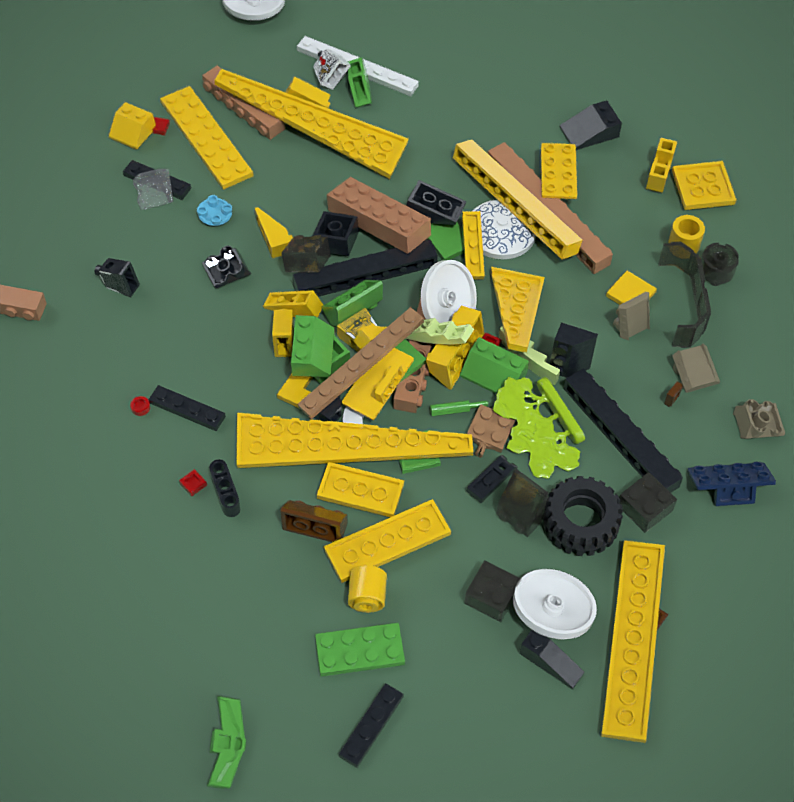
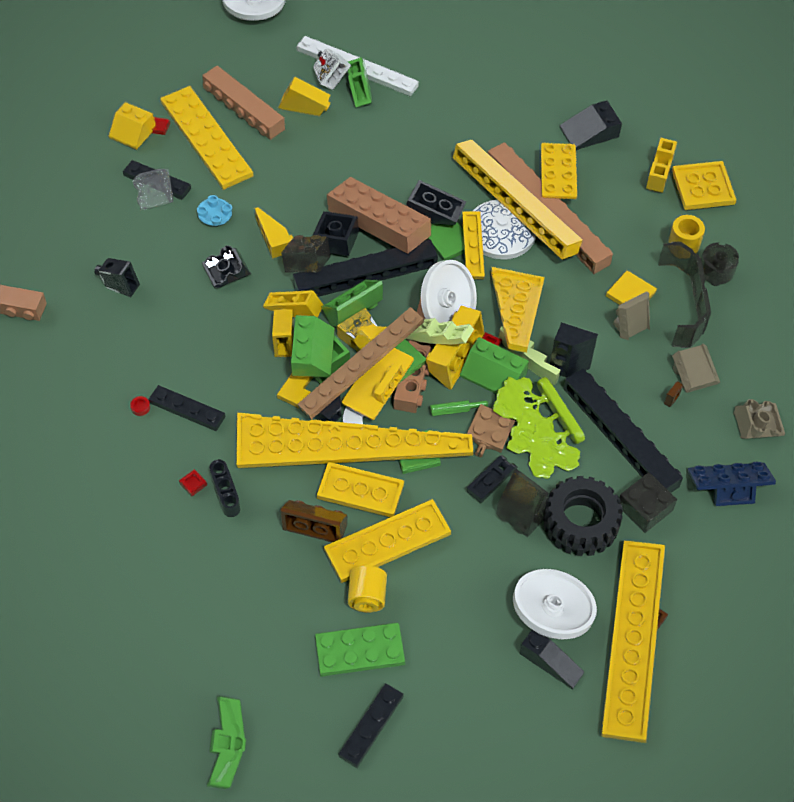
(354, 138): yellow wing -> none
(492, 591): clear smoke brick -> none

